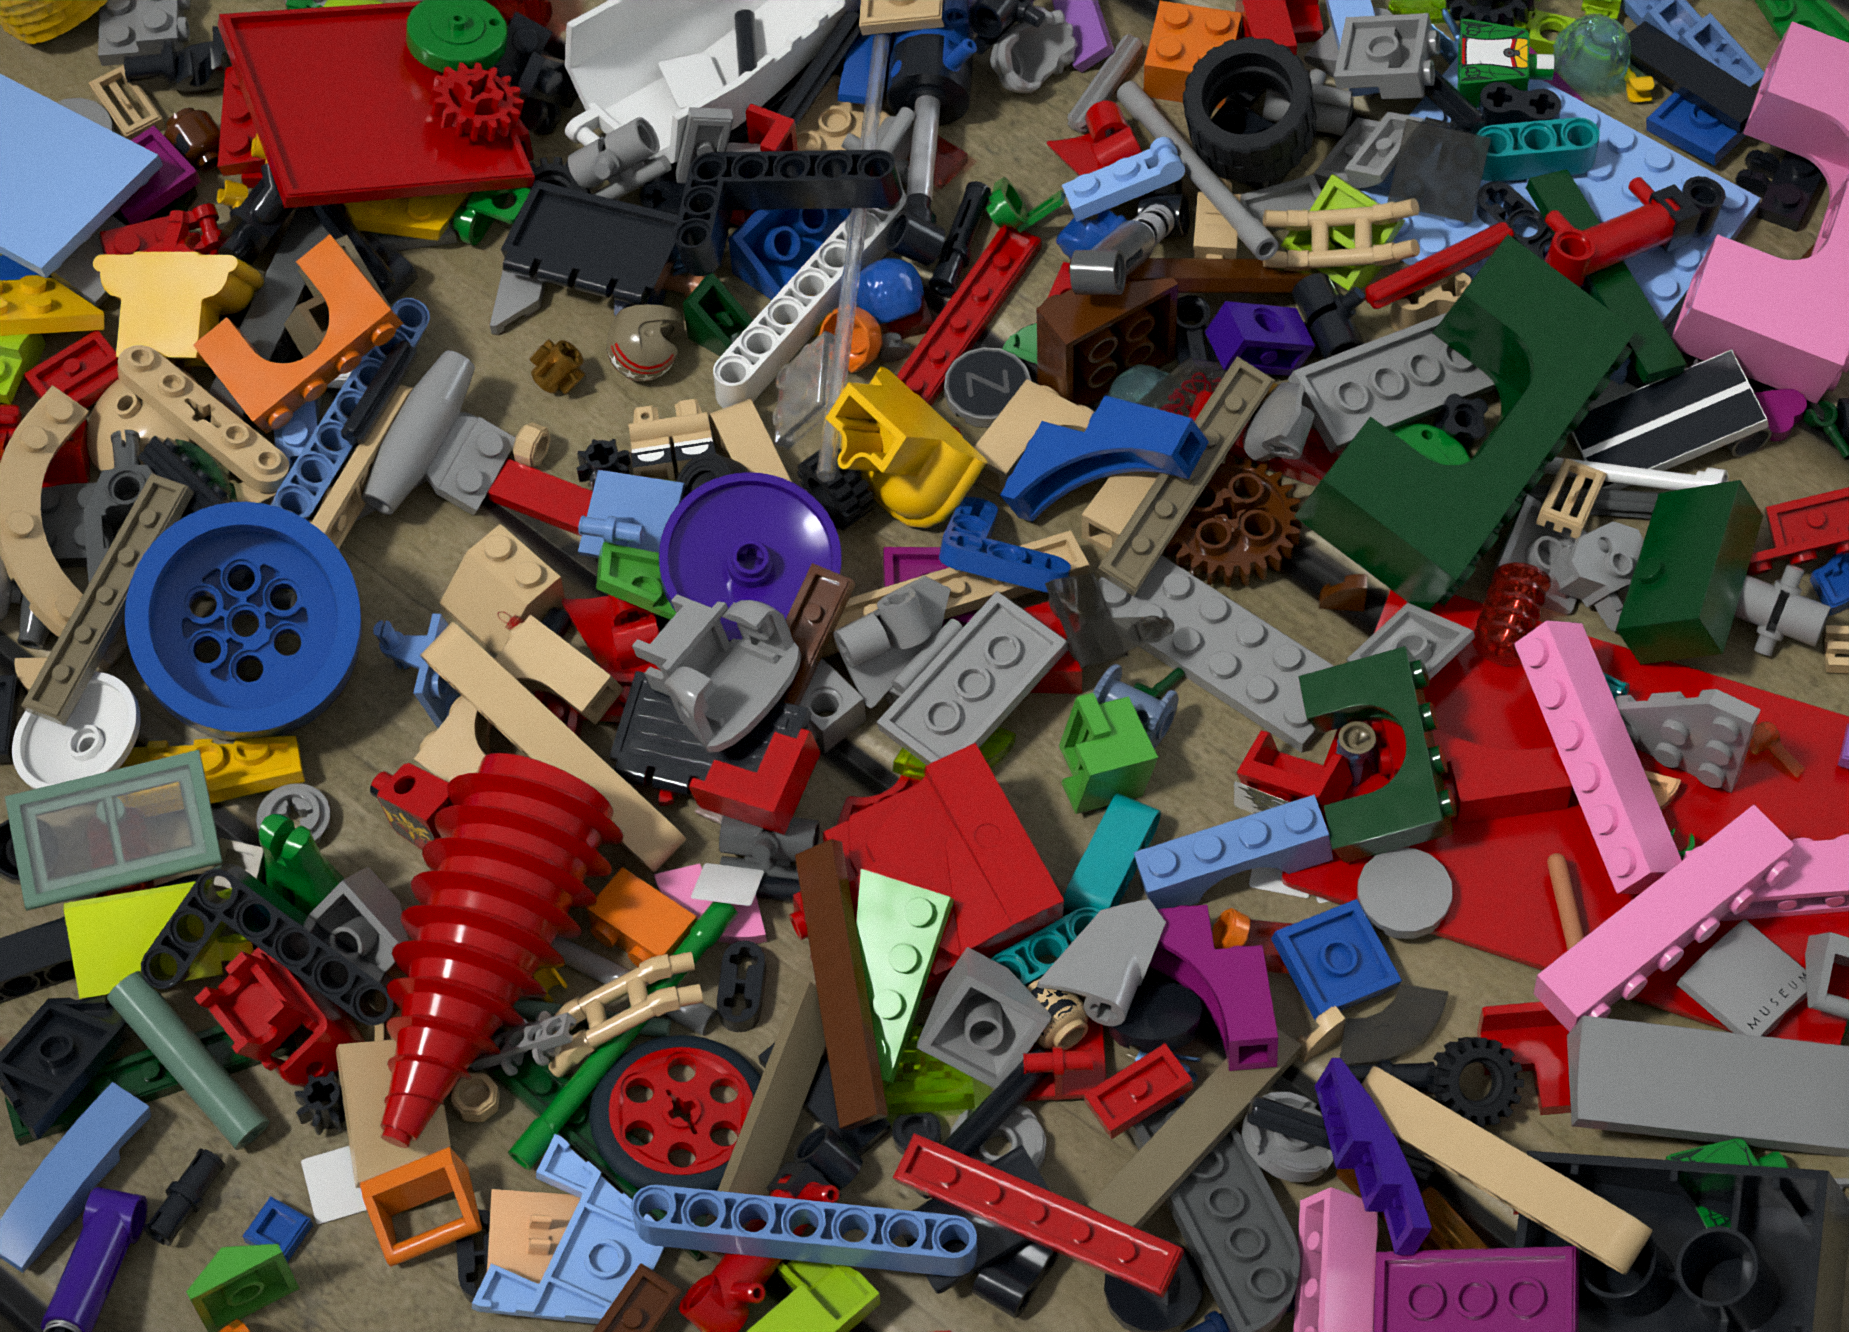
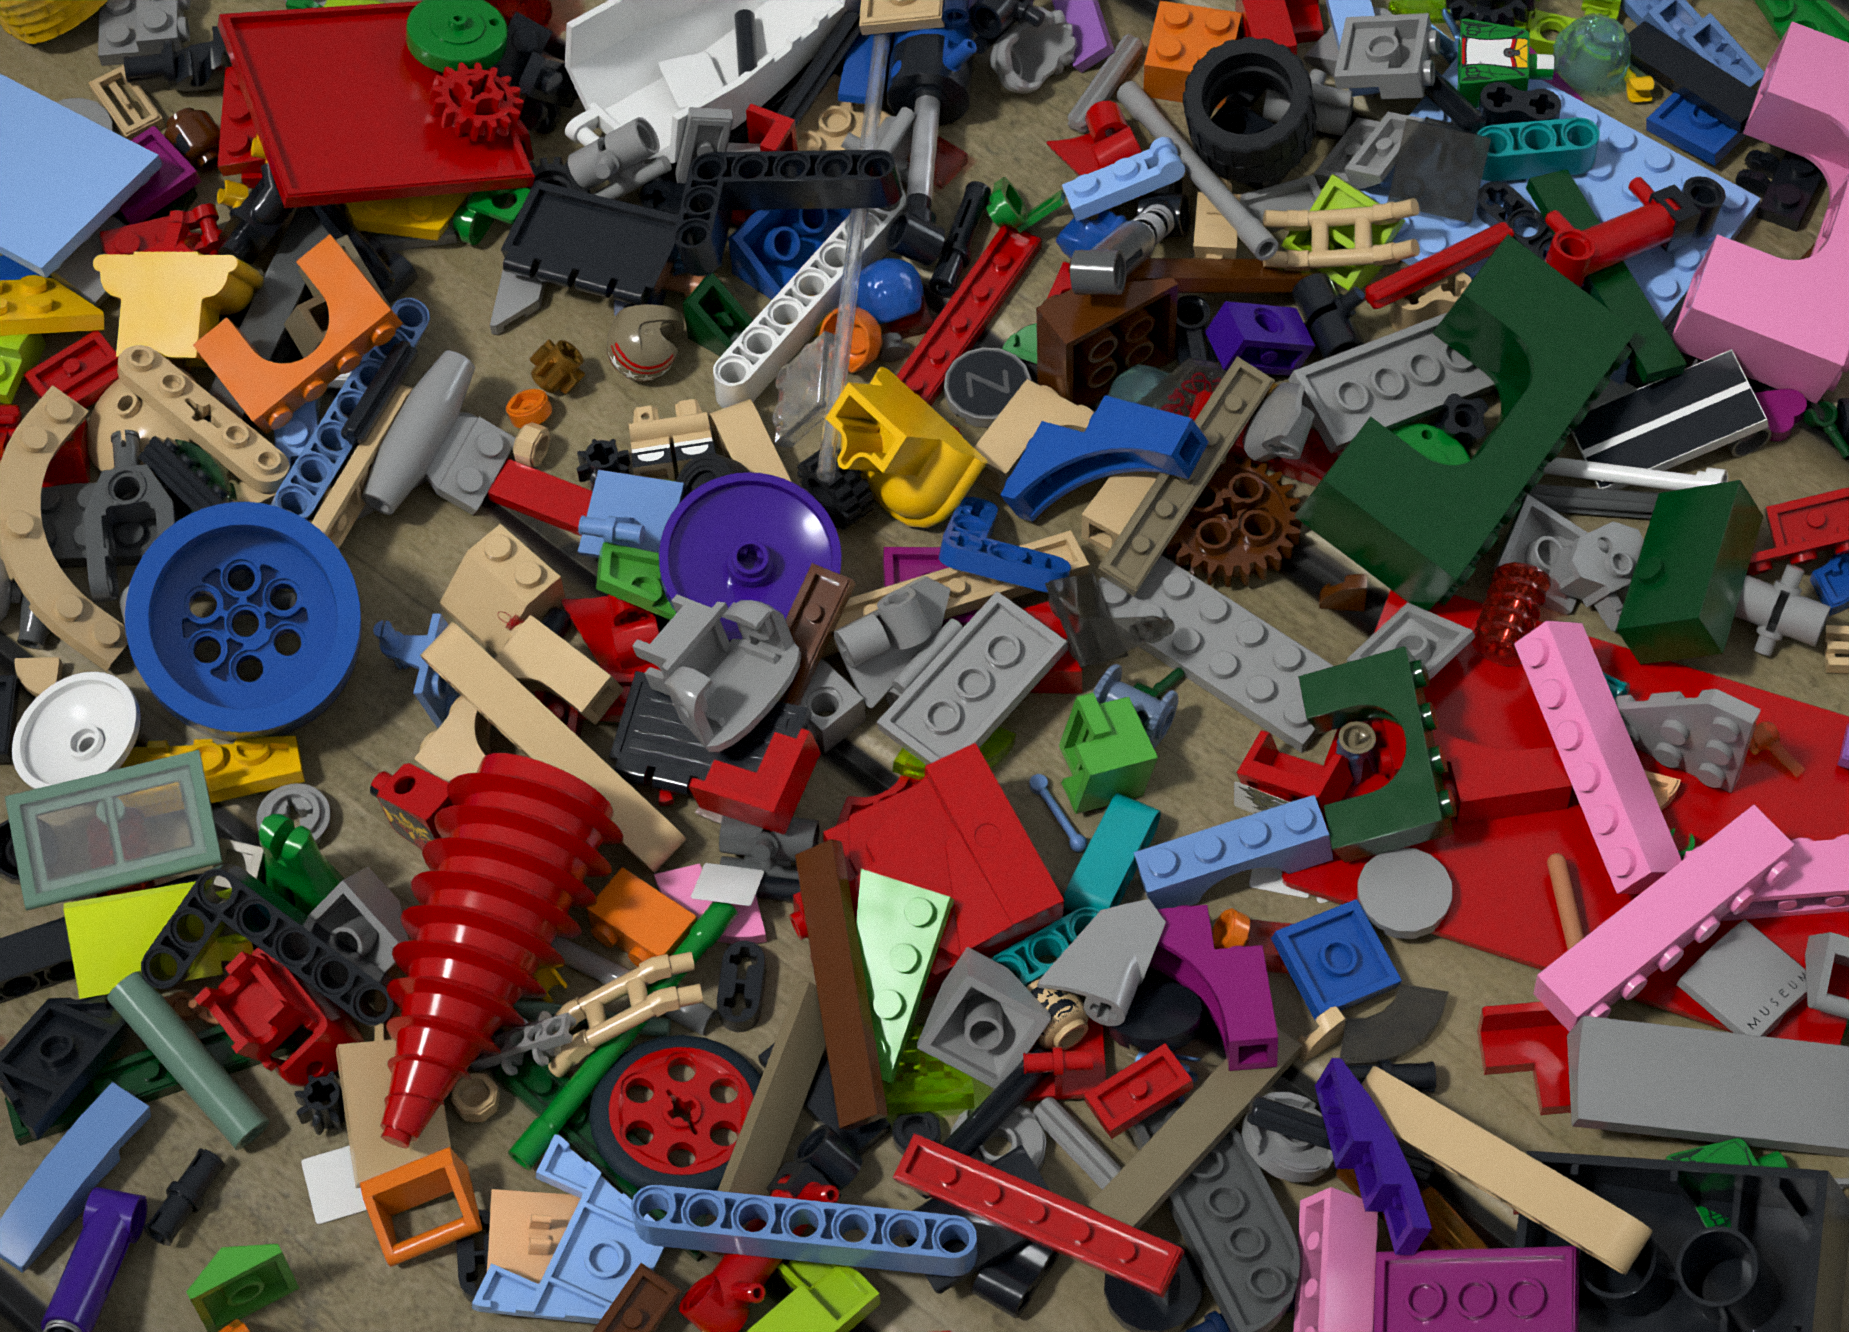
(103, 602): dark tan tile -> none
(189, 1009): none -> nougat piece
(278, 1225): blue tile -> none
(529, 407): none -> orange tile
(1039, 786): none -> medium blue hinge
(1076, 1142): none -> light grey axle
(1503, 1076): black tyre -> none
(1563, 518): tan tile -> none

